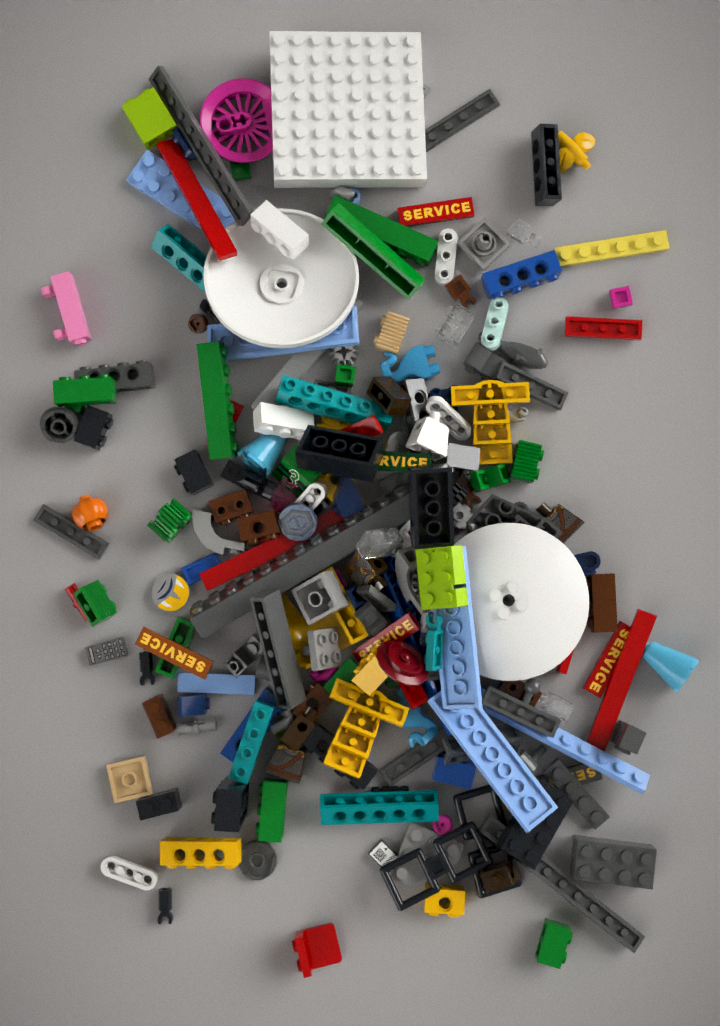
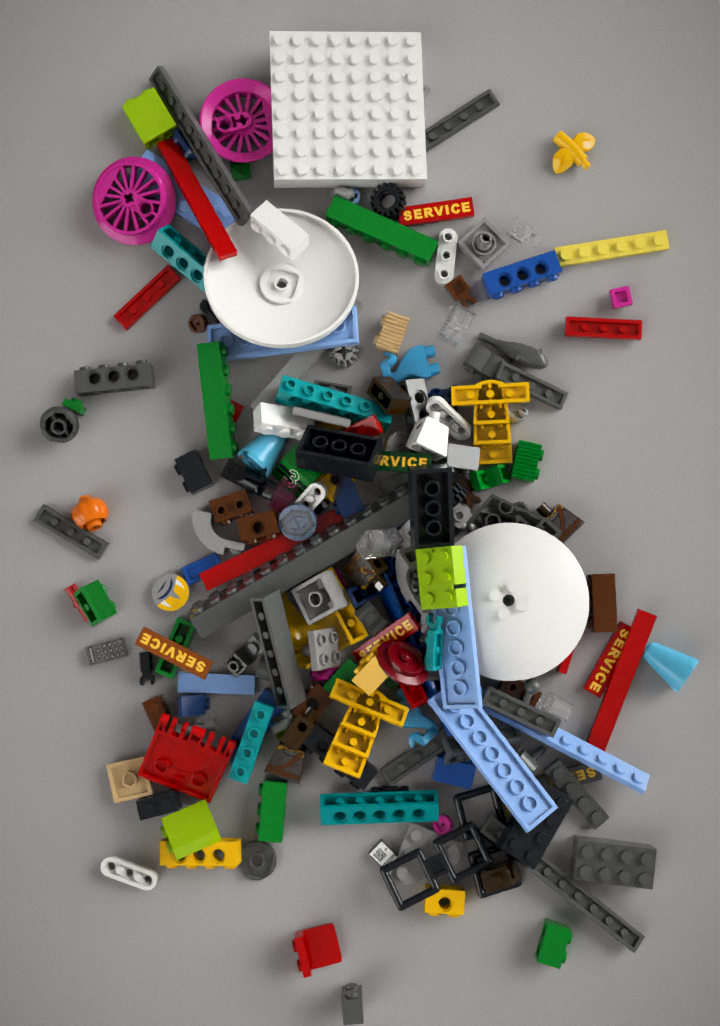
(70, 307): bright pink brick -> none
(84, 390): green brick -> none
(94, 428): black brick -> none
(128, 209): none -> dark pink piece
(147, 297): none -> red tile
(165, 904): black bar -> none
(169, 520): green brick -> none
(185, 760): none -> red hinge
(190, 830): none -> lime brick
(231, 805): black brick -> none
(321, 416): none -> light grey tile
(345, 375): green plate -> none
(352, 1004): none -> dark grey brick
(373, 251): green brick -> none
(376, 598): flat silver tile -> none
(381, 193): none -> black tyre
(494, 330): light aqua plate -> none
(546, 165): black brick -> none
(589, 562): dark blue bracket -> none
(628, 738): dark grey brick -> none

